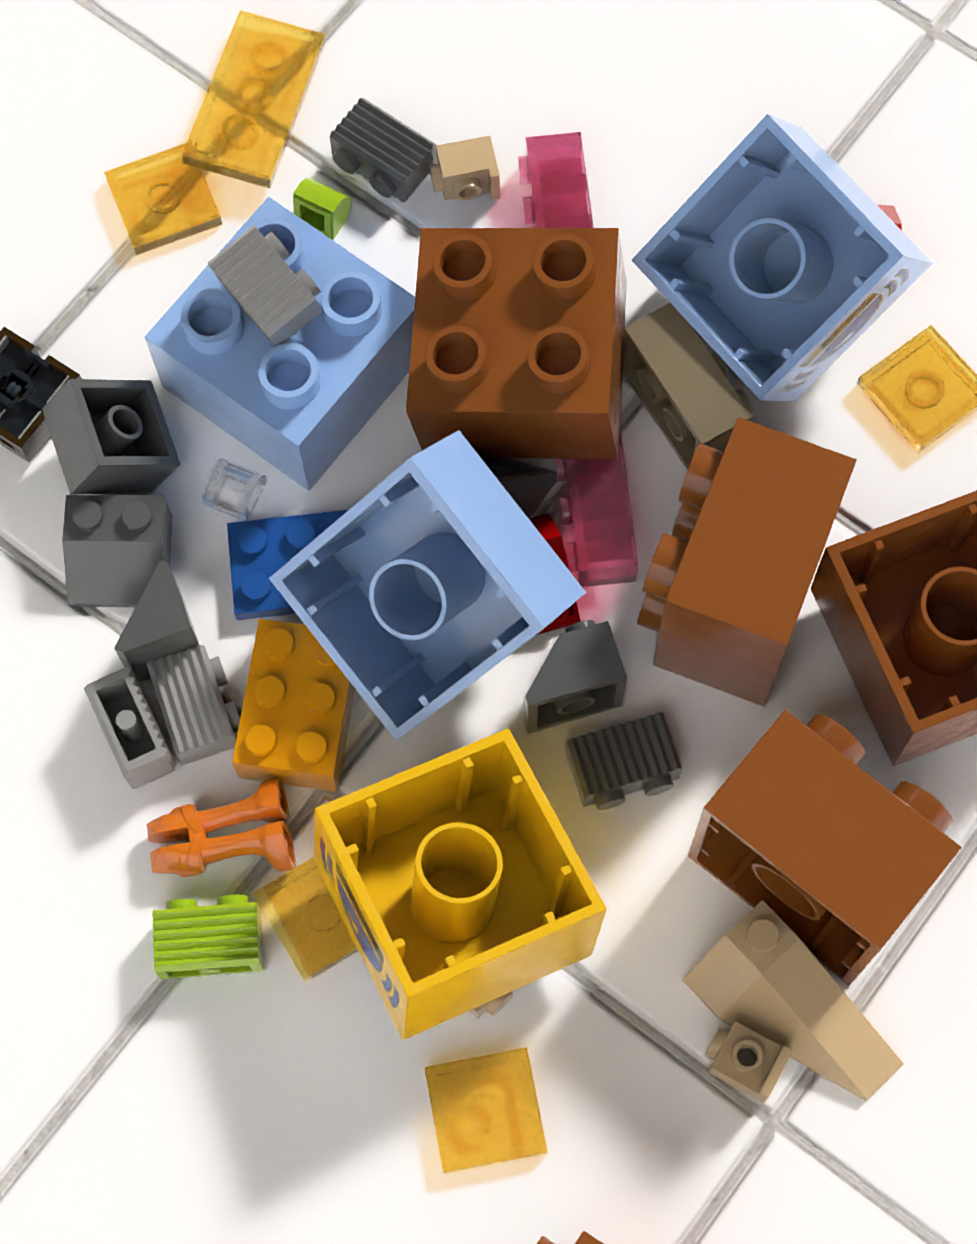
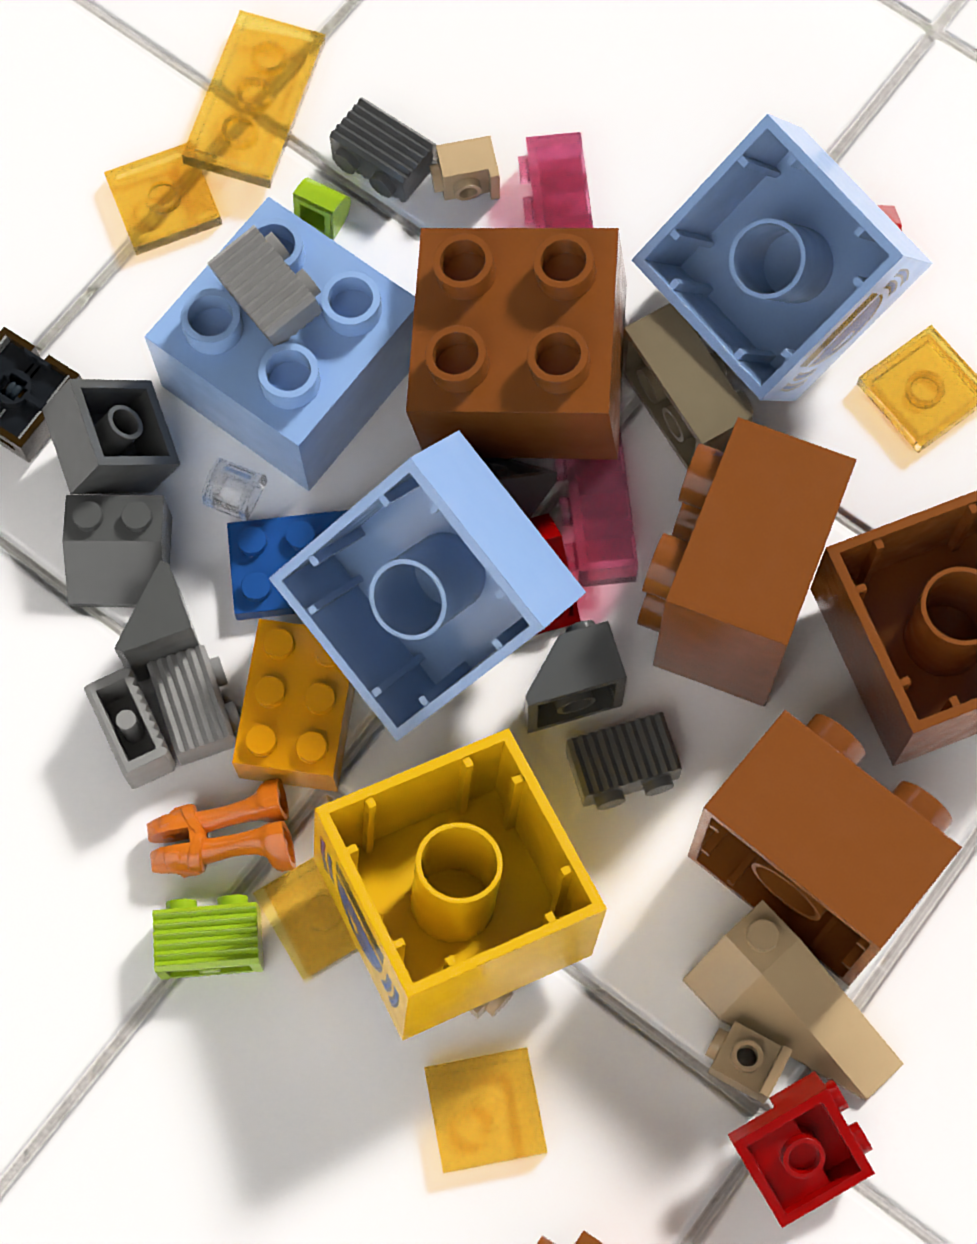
(803, 1149): none -> red plate

